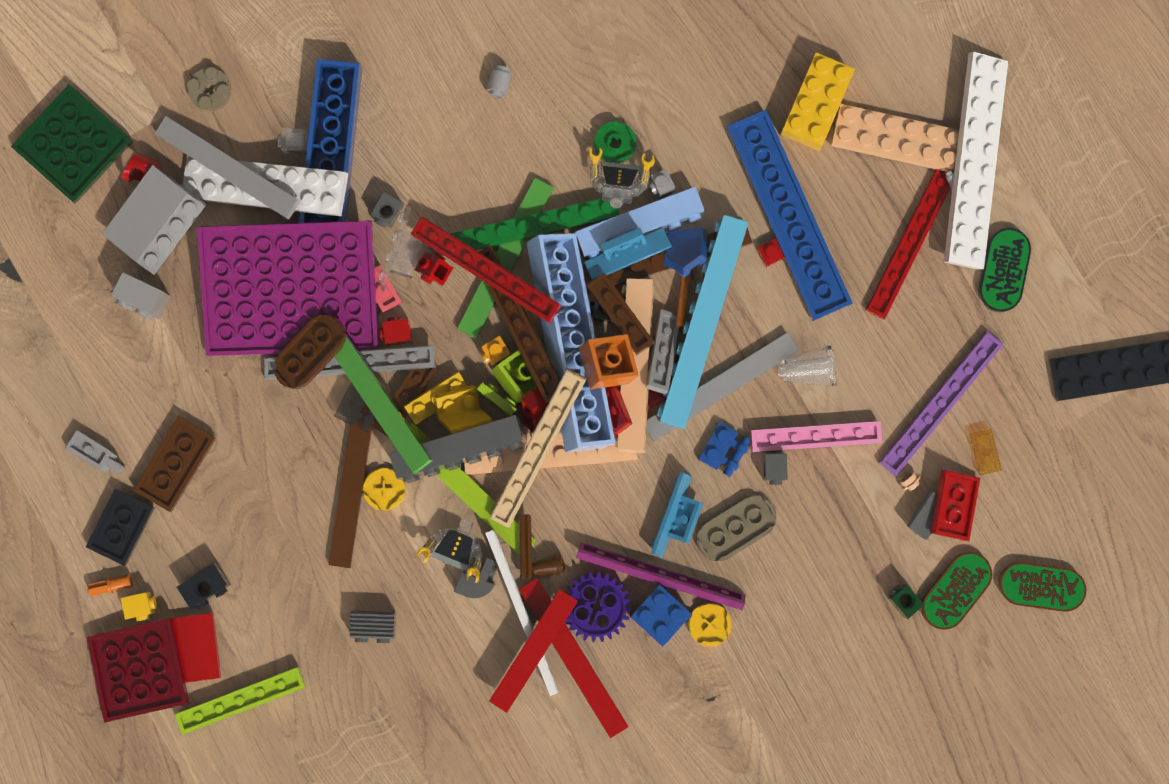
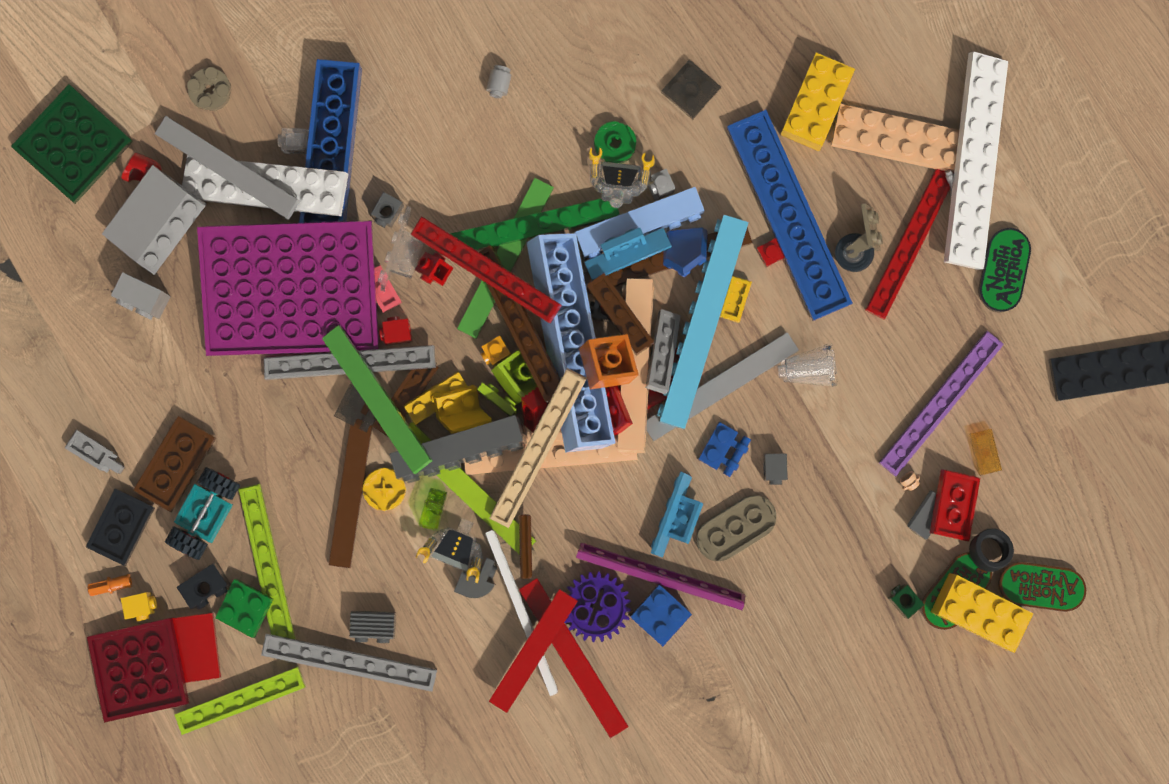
(202, 513): none -> plate
(244, 608): none -> green plate
(266, 560): none -> lime tile
(310, 351): reddish brown tile -> none
(349, 662): none -> light grey tile
(433, 509): none -> clear neon green leg
(549, 566): reddish brown cone -> none
(682, 302): orange bar -> none
(691, 89): none -> clear smoke plate
(709, 624): yellow tile -> none
(735, 299): none -> yellow plate
(816, 436): bright pink plate -> none
(856, 250): none -> plate
(982, 612): none -> yellow brick
(1004, 542): none -> black tyre

